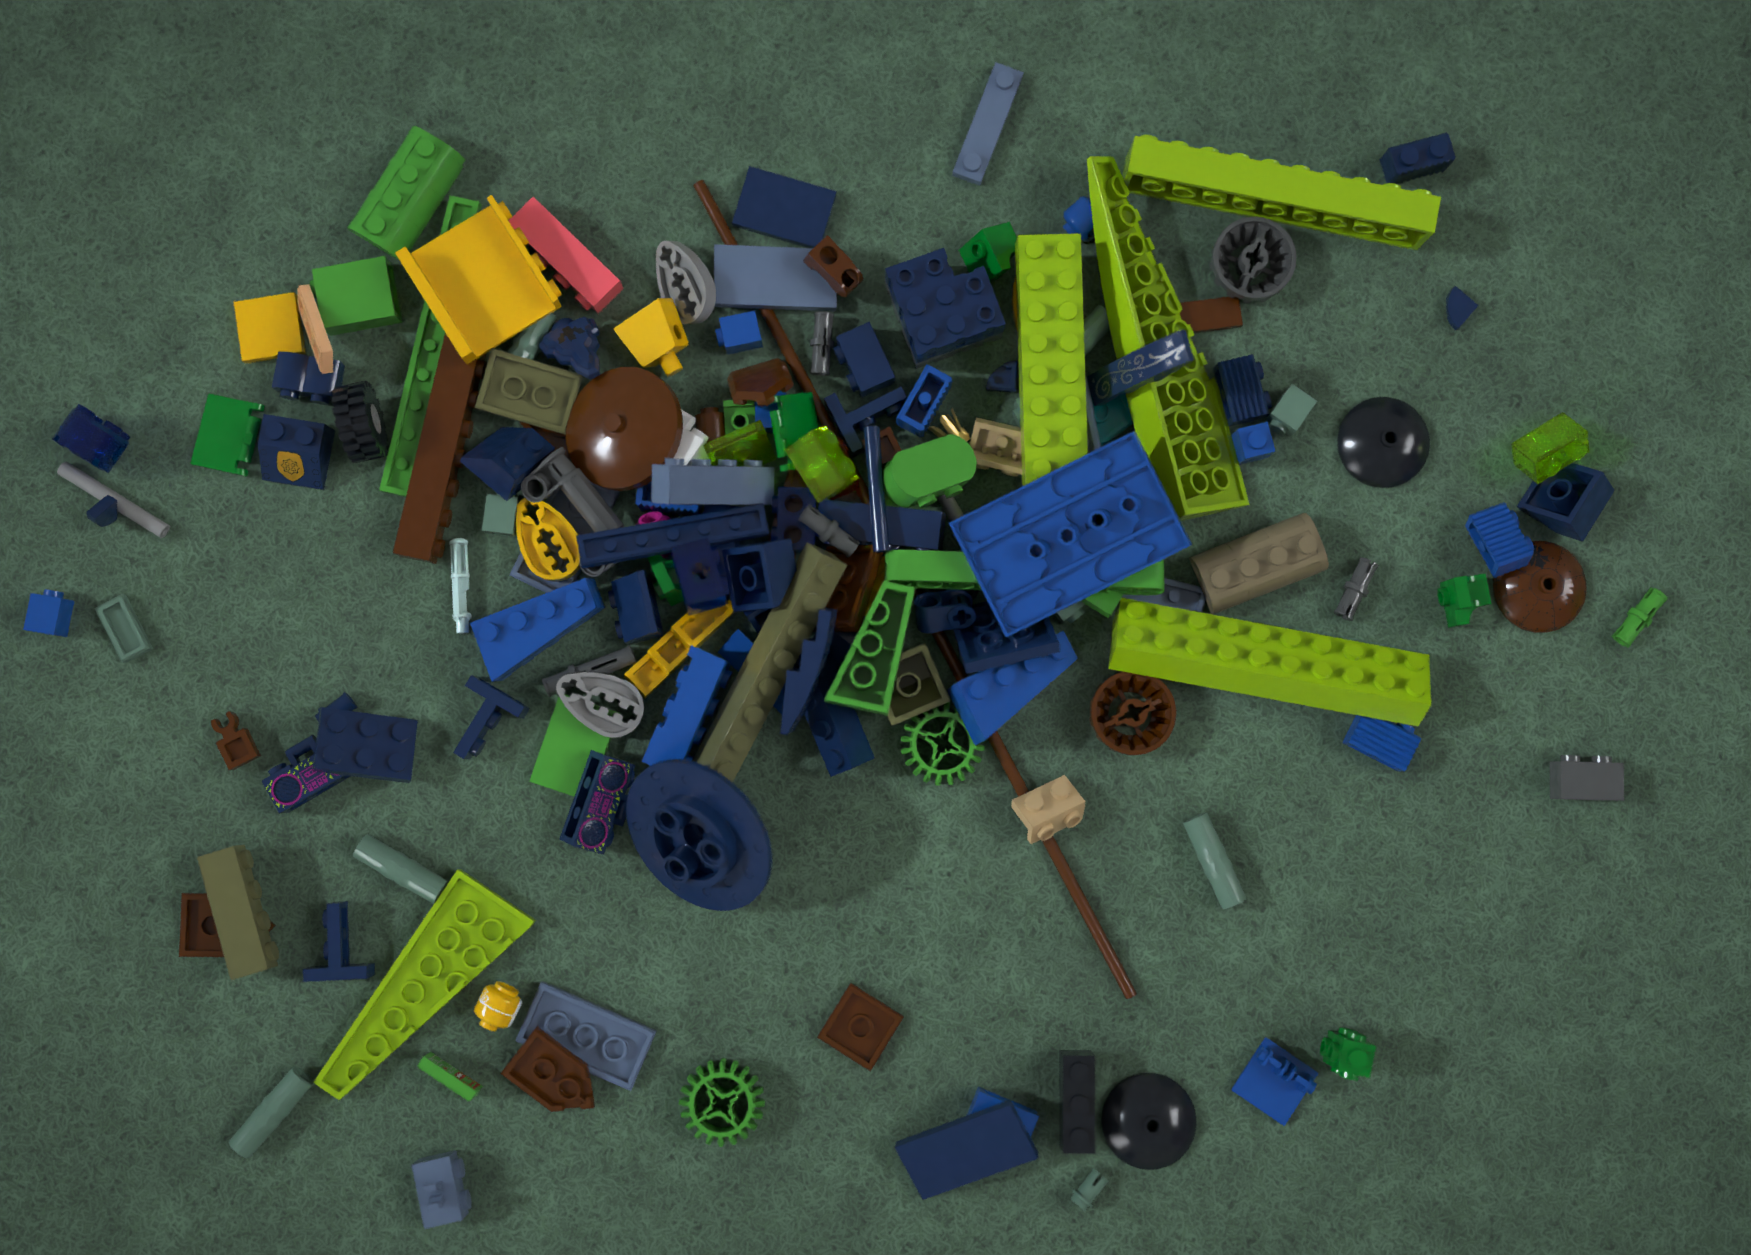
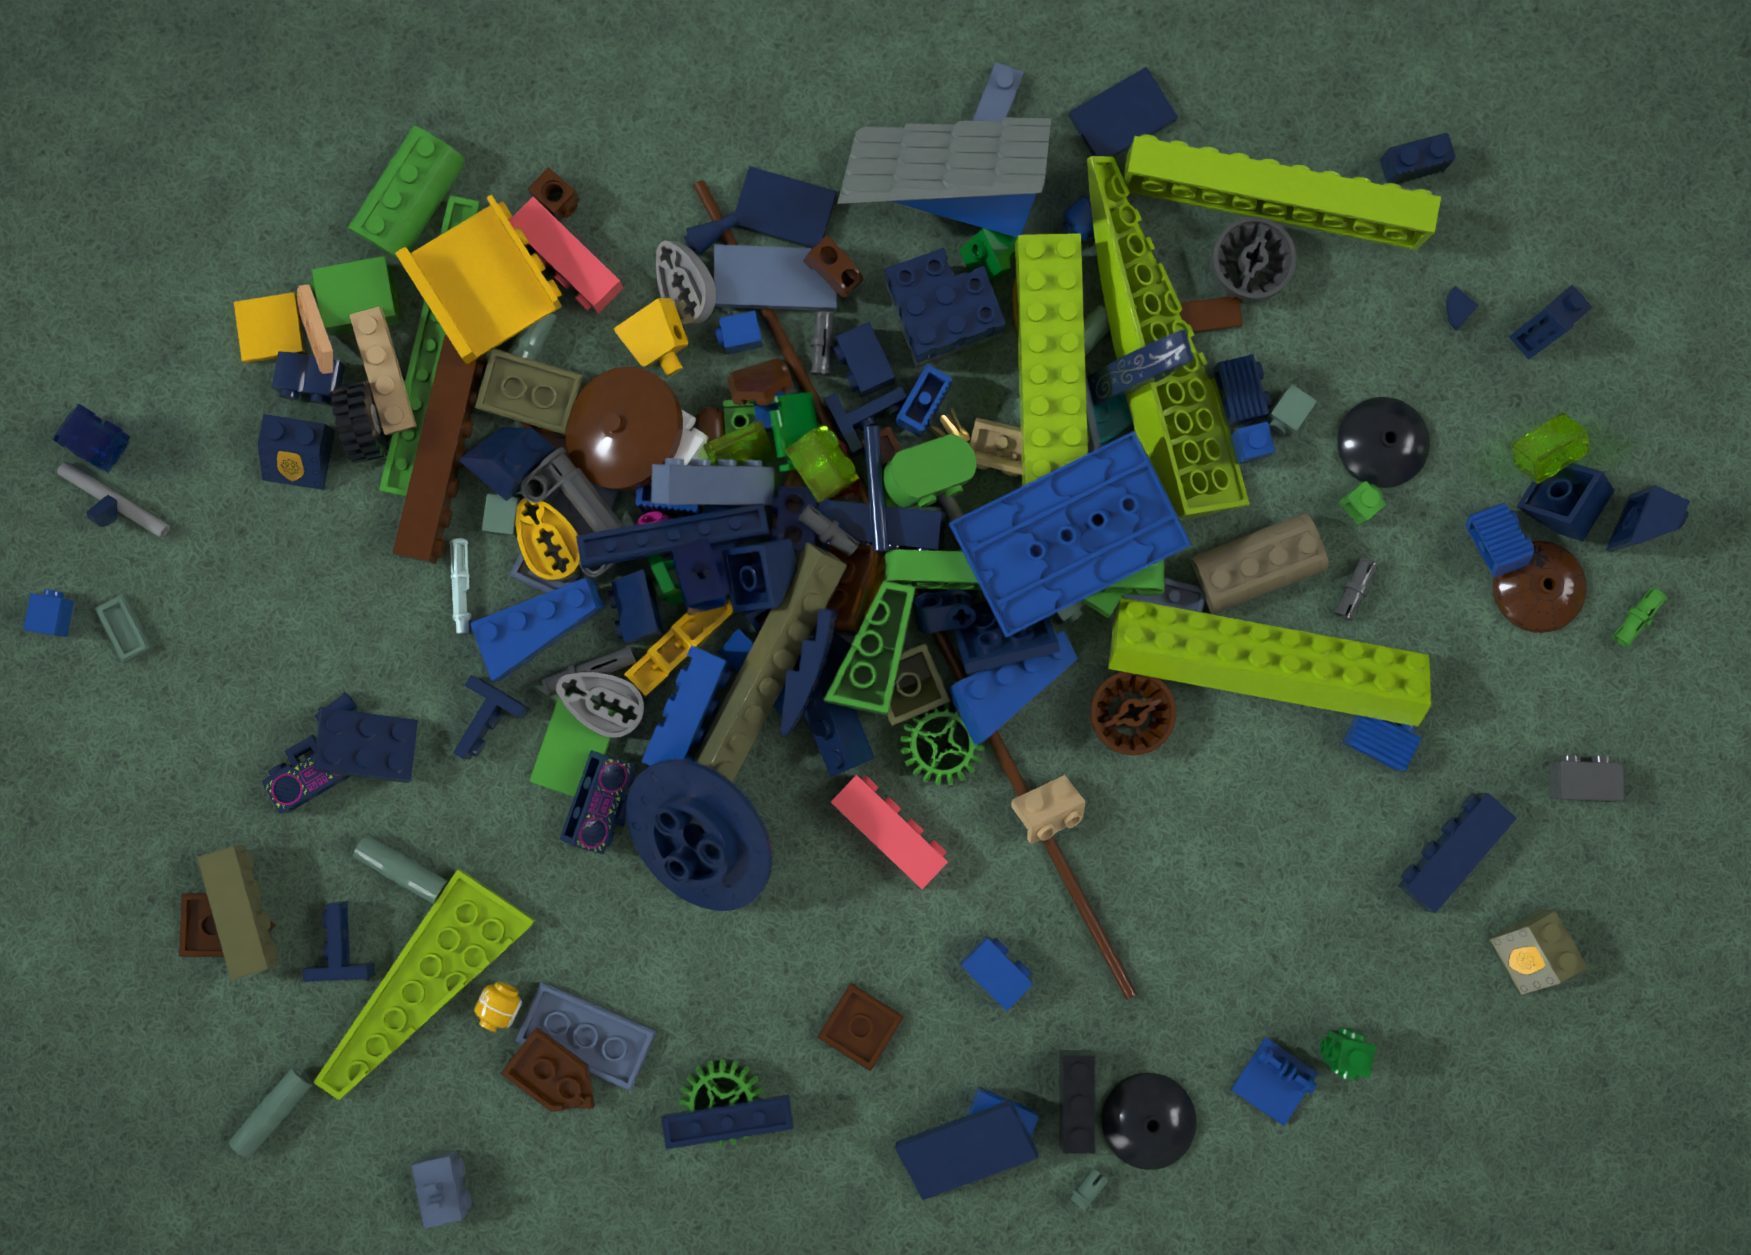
(226, 434): green piece -> none
(237, 745): reddish brown plate -> none
(383, 370): none -> tan plate
(449, 1076): bright green tile -> none
(548, 184): none -> reddish brown brick
(574, 345): dark blue rock -> none
(704, 235): none -> dark blue cone
(727, 1122): none -> dark blue tile
(889, 831): none -> coral brick
(959, 170): none -> light grey piece
(997, 973): none -> blue brick
(1004, 378): dark blue tile -> none
(1122, 112): none -> dark blue tile
(1214, 860): sand green axle -> none
(1363, 502): none -> bright green brick
(1456, 851): none -> dark blue brick
(1462, 596): green brick -> none
(1538, 952): none -> olive slope
(1551, 322): none -> dark blue bracket
(1647, 516): none -> dark blue slope

